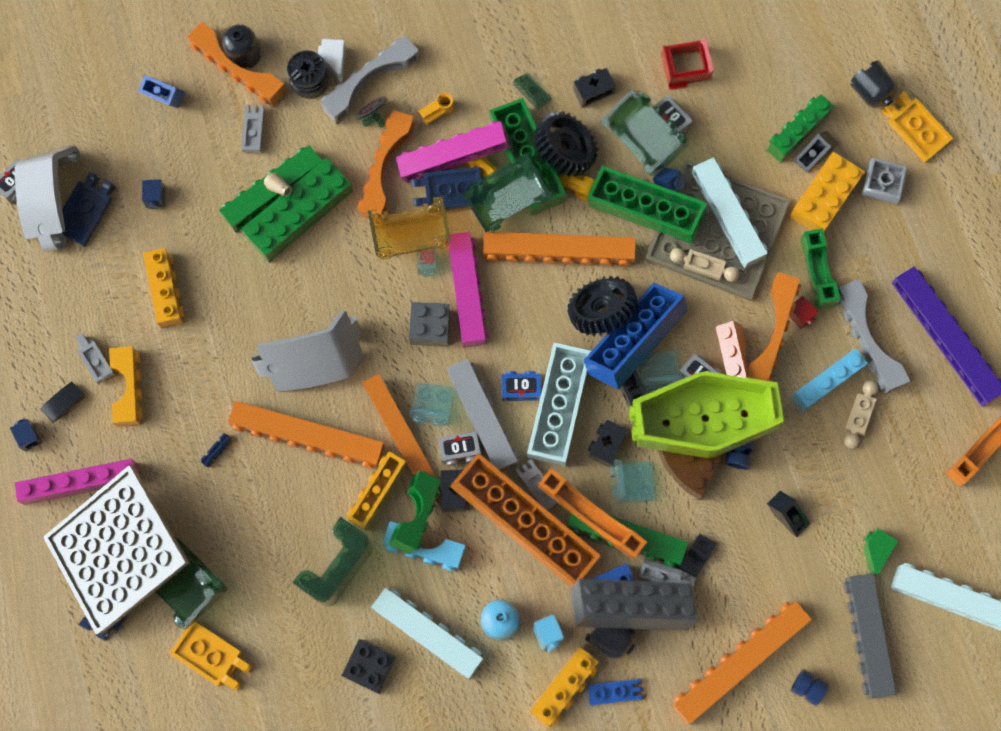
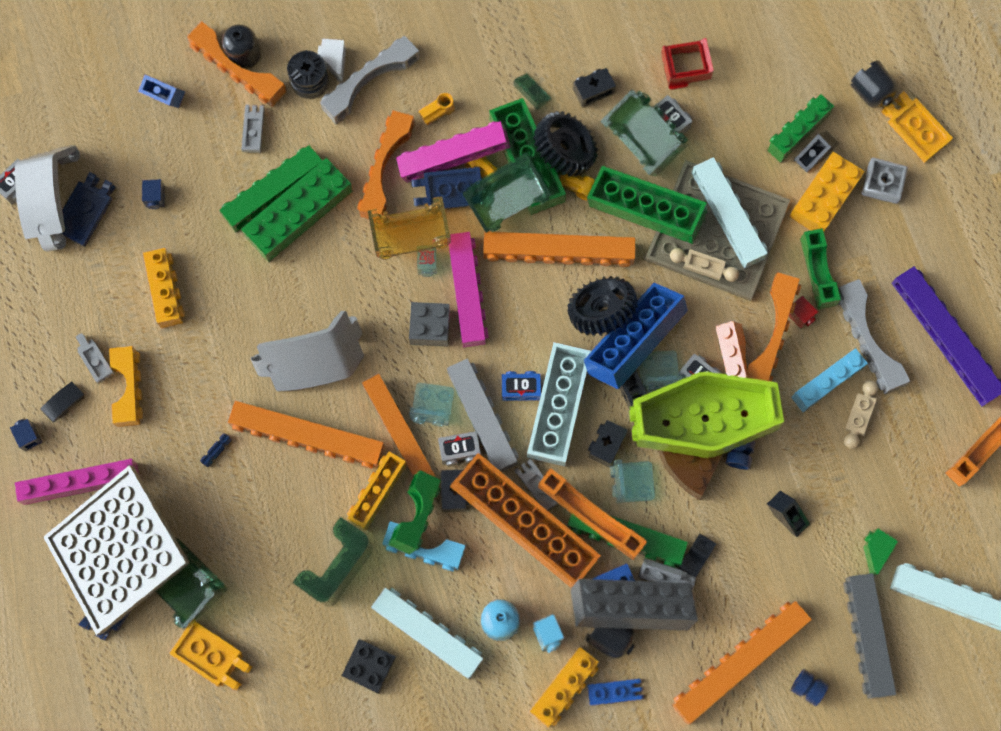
(275, 183): tan cone -> none
(371, 109): shield -> none
(670, 179): dark blue brick -> none

